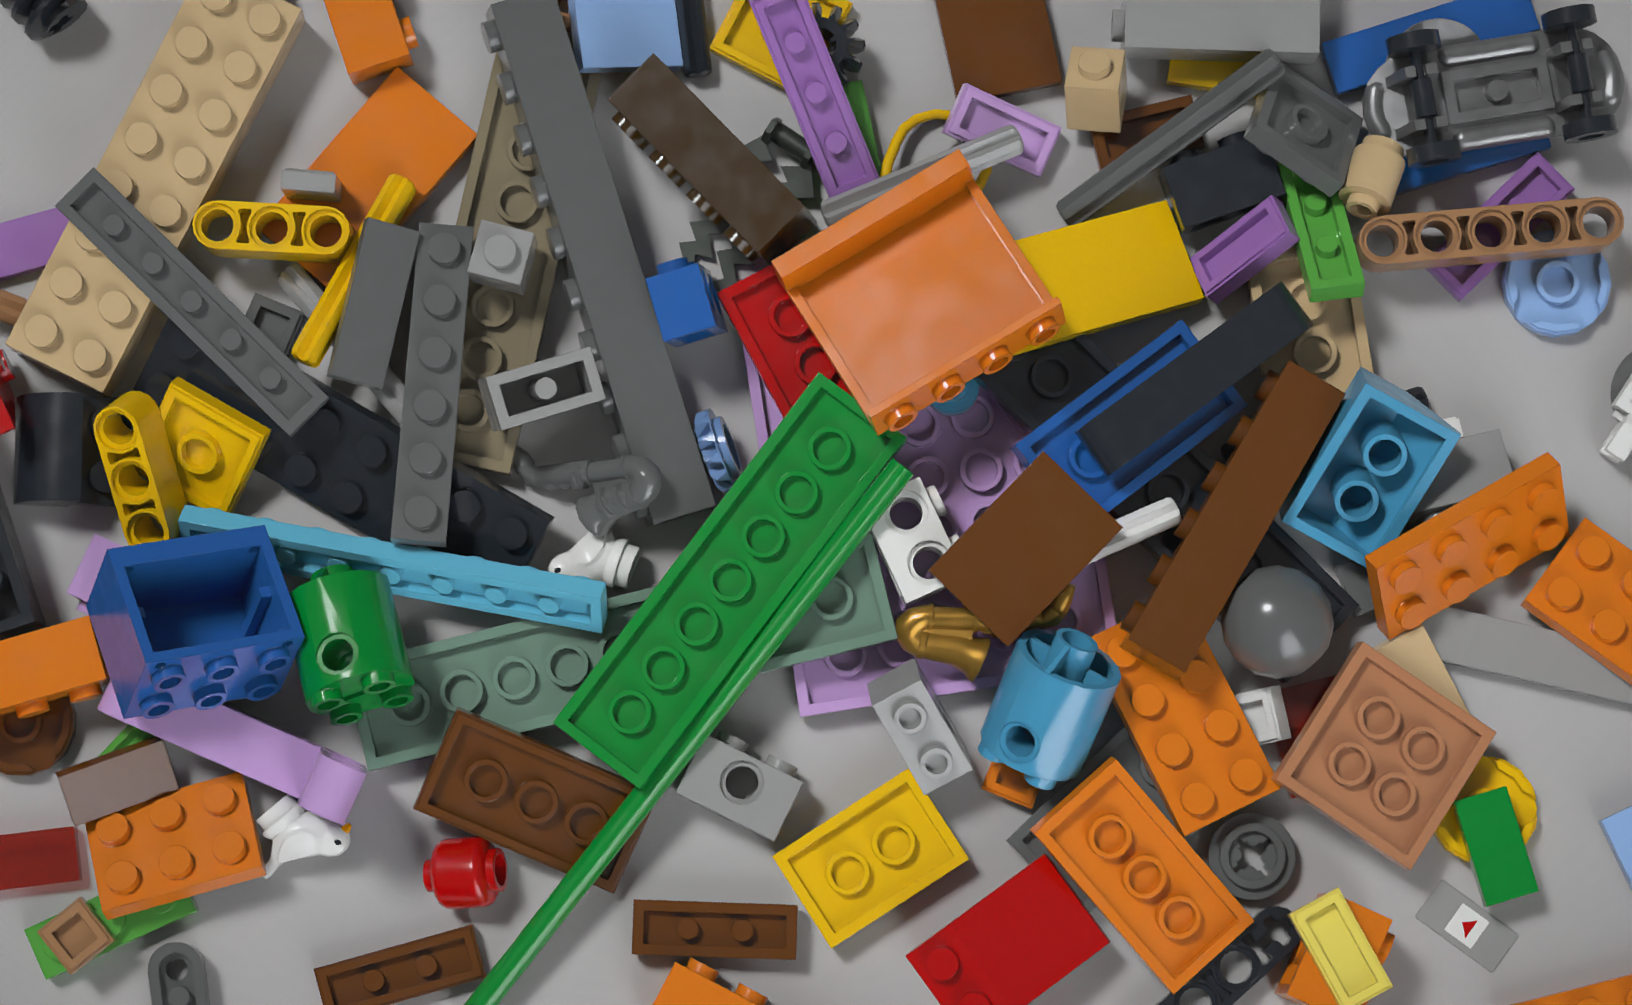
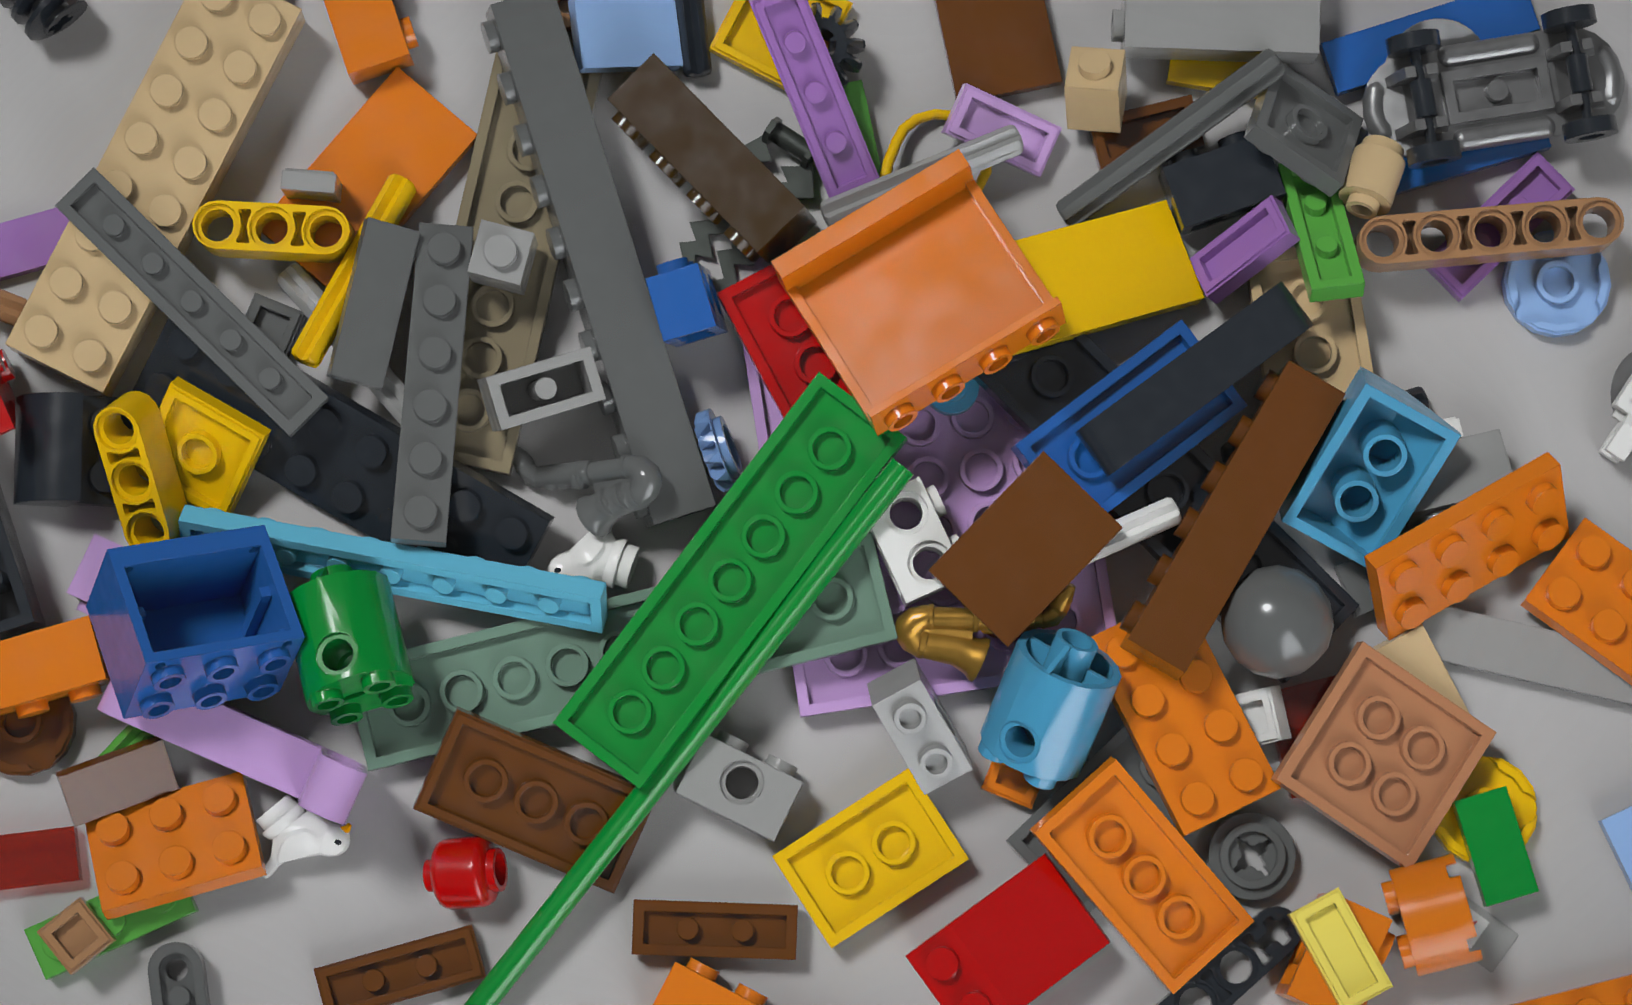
(1432, 914): none -> orange brick

